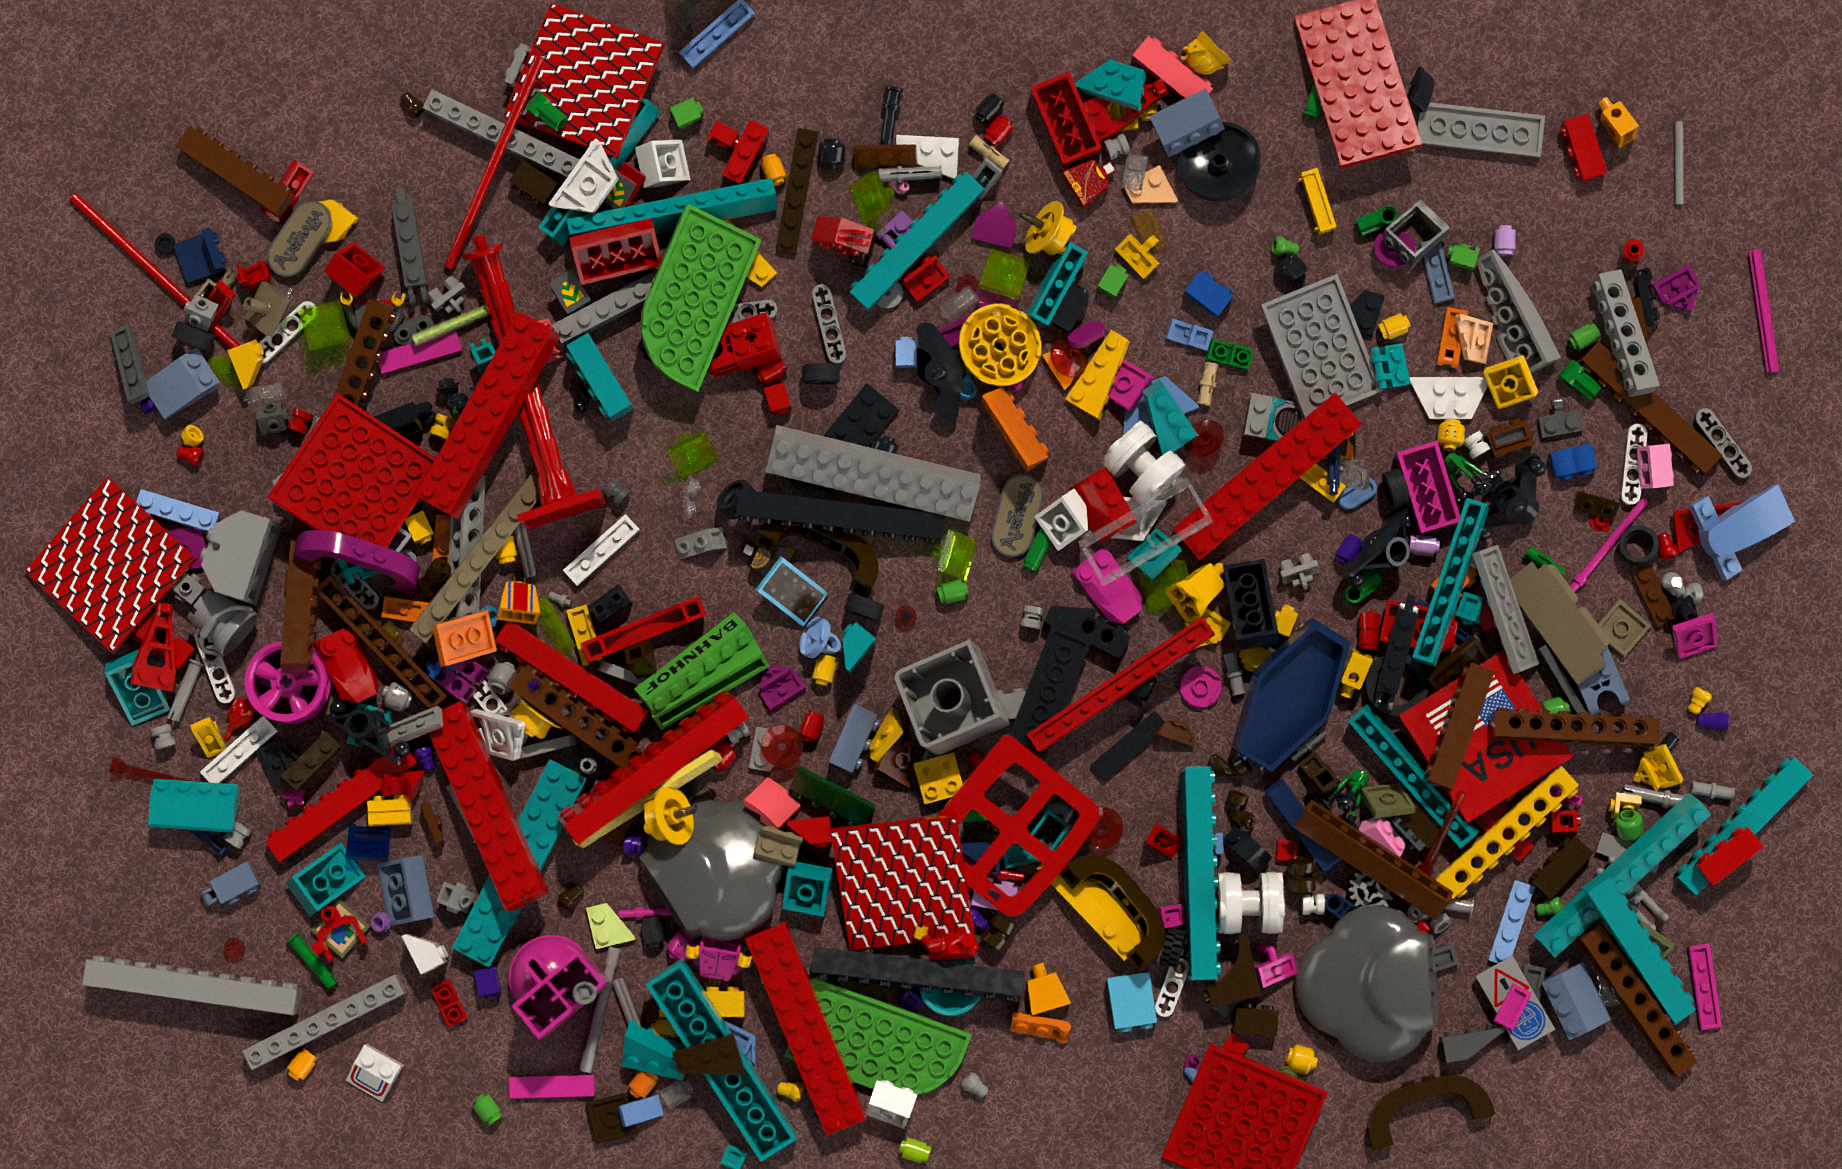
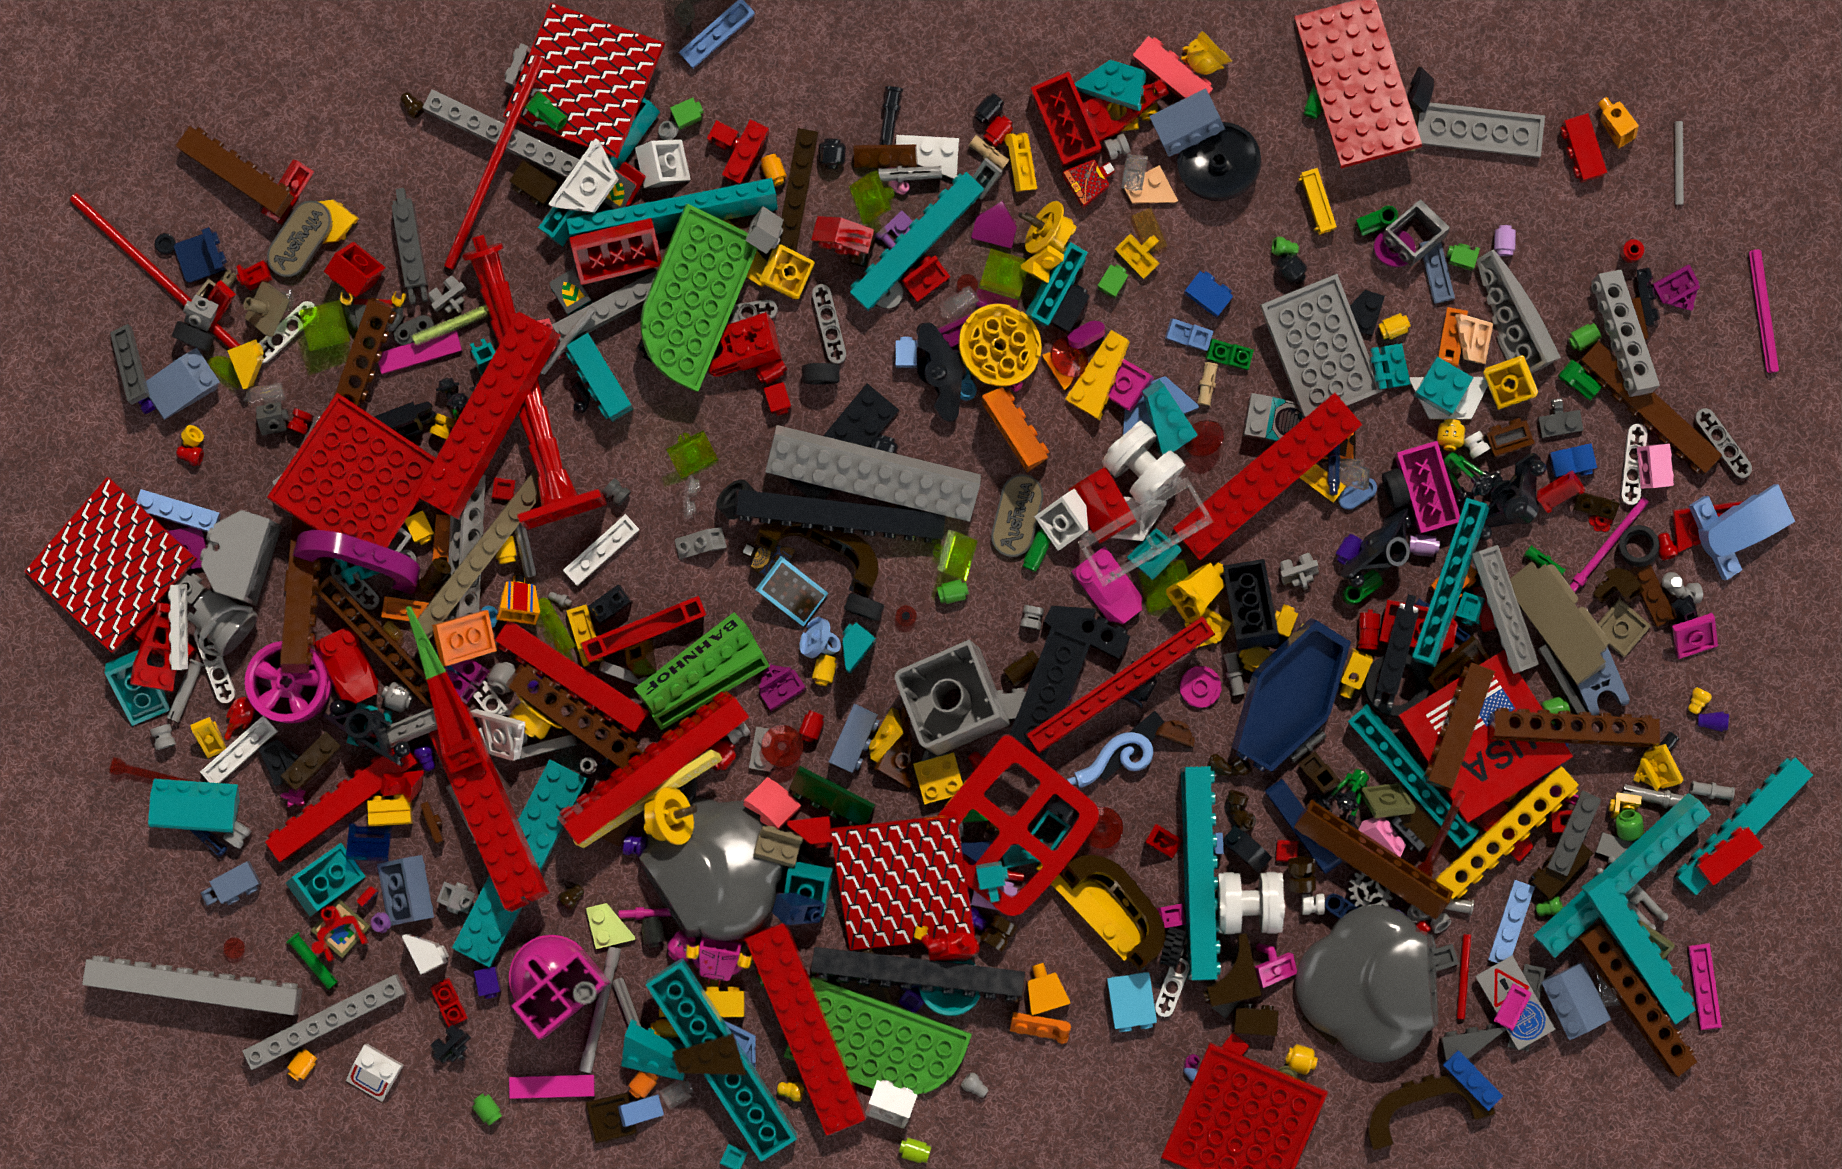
(179, 630): none -> white plate
(367, 896): none -> red tile
(453, 1048): none -> black hips
(456, 730): none -> red plate
(503, 489): none -> red tile
(568, 338): none -> light grey bar
(668, 130): none -> light grey plate
(765, 230): none -> light grey brick
(796, 264): none -> yellow brick
(797, 909): none -> dark blue slope
(992, 876): none -> teal brick
(1020, 669): none -> dark brown piece
(1021, 162): none -> yellow plate
(1042, 262): none -> yellow slope
(1090, 774): none -> light blue plant
(1443, 386): none -> teal brick
(1463, 982): none -> red bar
(1472, 1080): none -> blue plate
(1559, 491): none -> red hinge
(1574, 833): none -> dark grey plate
(1621, 581): none -> dark brown brick

